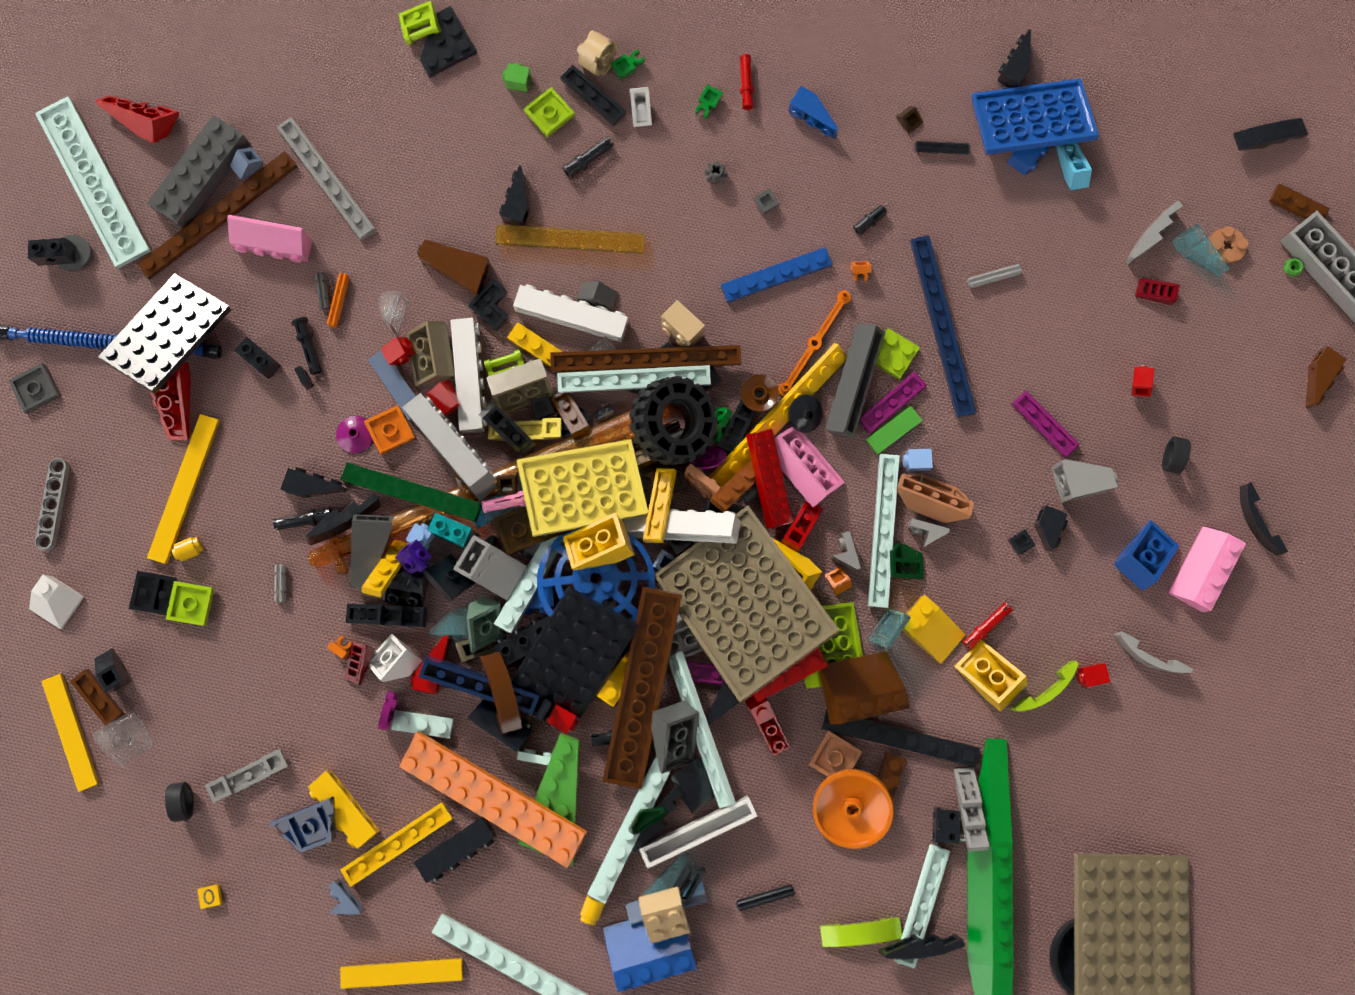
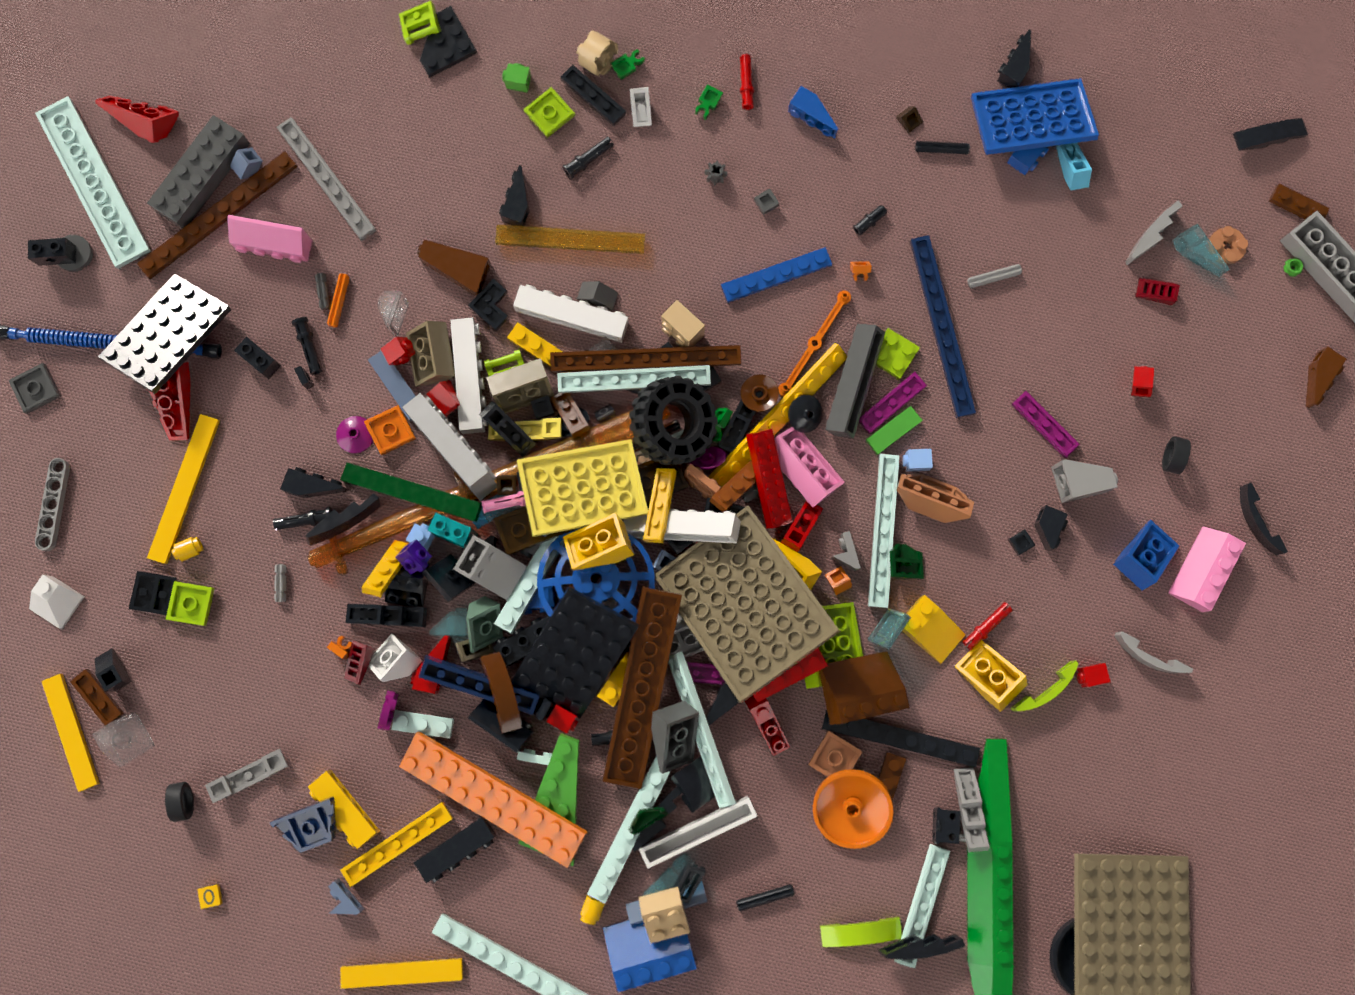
(367, 545): dark grey slope -> none
(932, 531): light grey slope -> none

